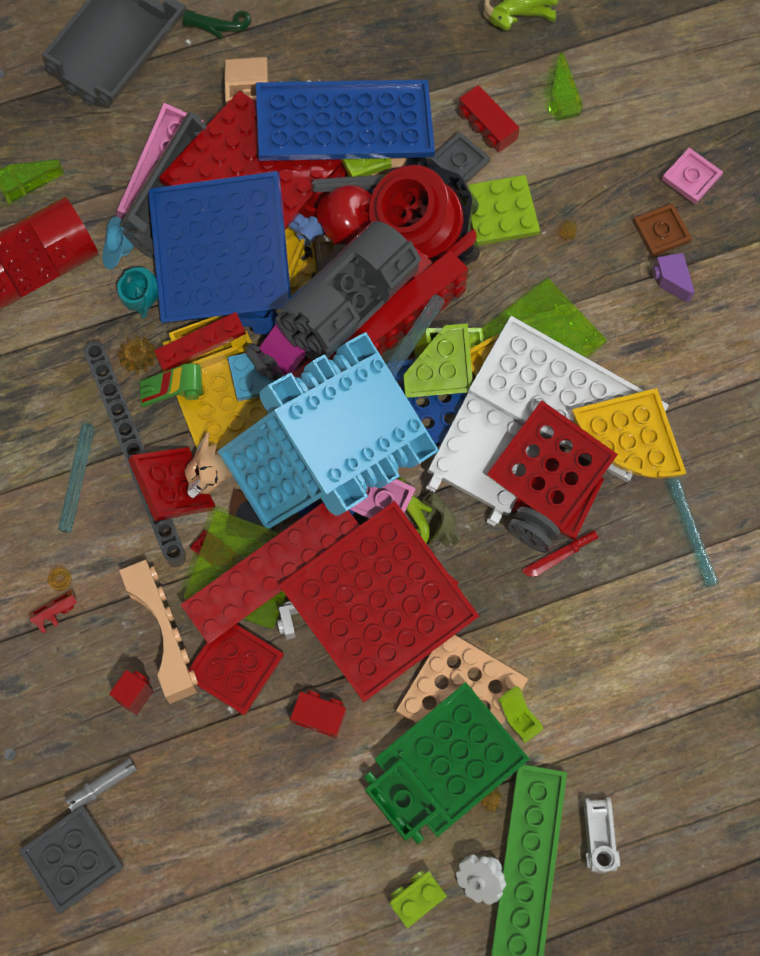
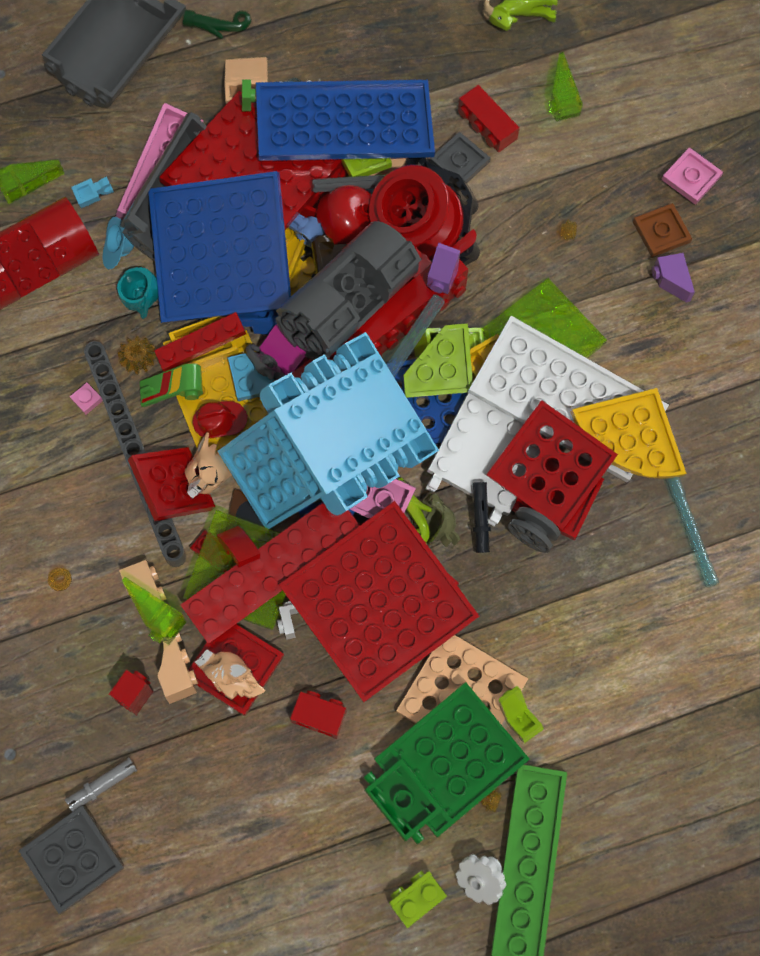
(60, 604): red plate -> none
(76, 478): clear light blue axle -> none
(86, 398): none -> bright pink plate
(88, 192): none -> medium azure plate
(159, 617): none -> clear neon green slope
(220, 419): none -> red piece
(229, 674): none -> light nougat piece
(239, 546): none -> red slope
(248, 95): none -> bright green plate
(443, 269): none -> medium lavender slope
(481, 517): none -> black pin
(503, 210): lime plate -> none
(554, 558): red piece -> none
(600, 835): white piece -> none

